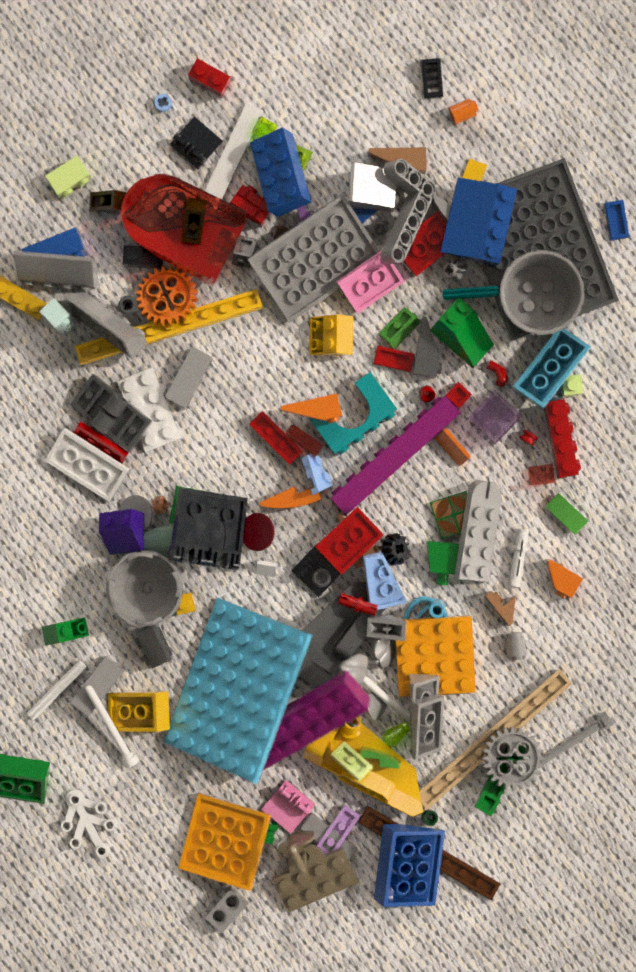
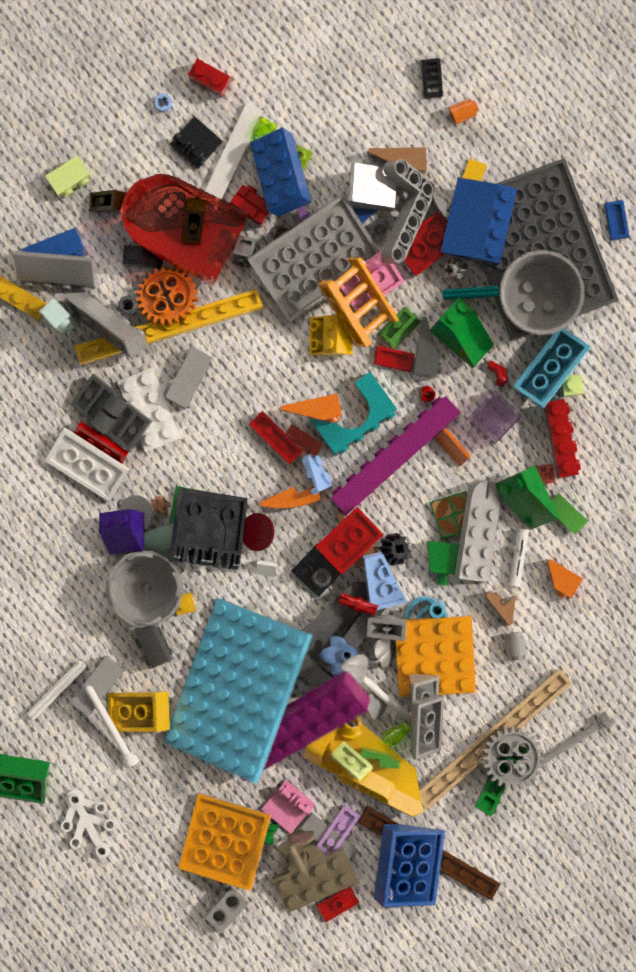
(65, 631): green slope -> none
(336, 654): none -> medium blue plate
(337, 903): none -> red plate
(341, 304): none -> light orange fence
(430, 822): dark green hinge -> none
(458, 395): red plate -> none
(528, 437): red bush -> none
(528, 497): none -> green slope

